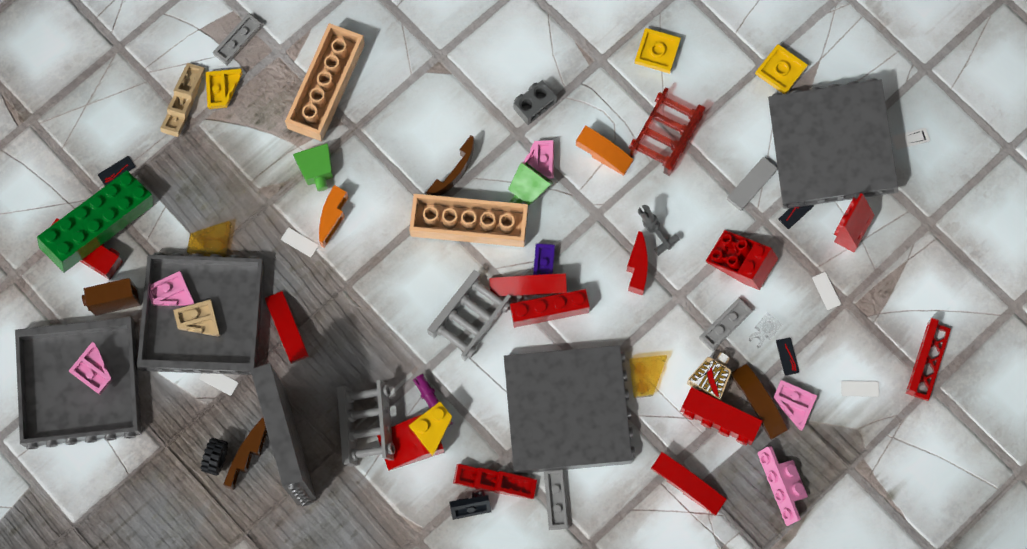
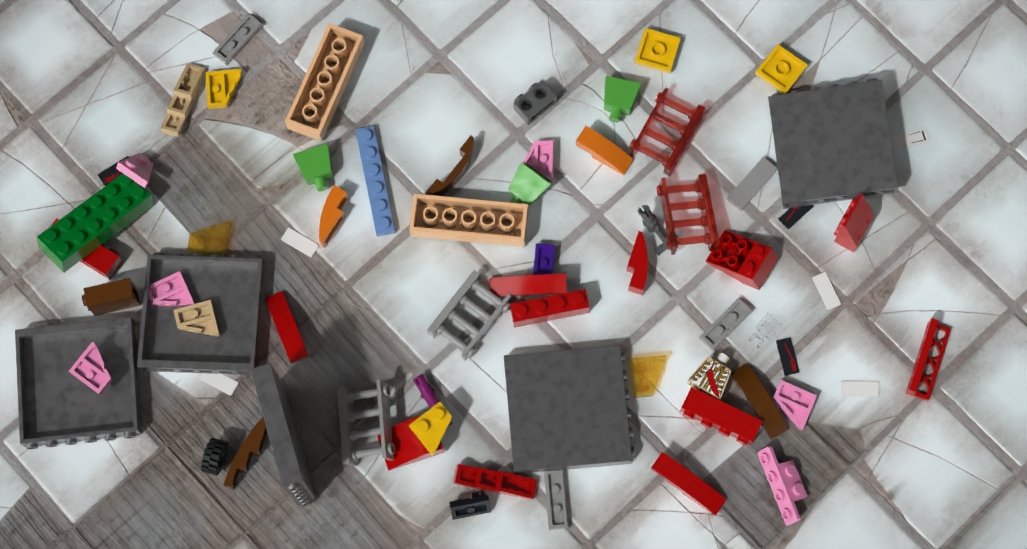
(137, 168): none -> bright pink wing
(375, 181): none -> medium blue plate
(619, 97): none -> bright green torso
(703, 203): none -> clear red fence

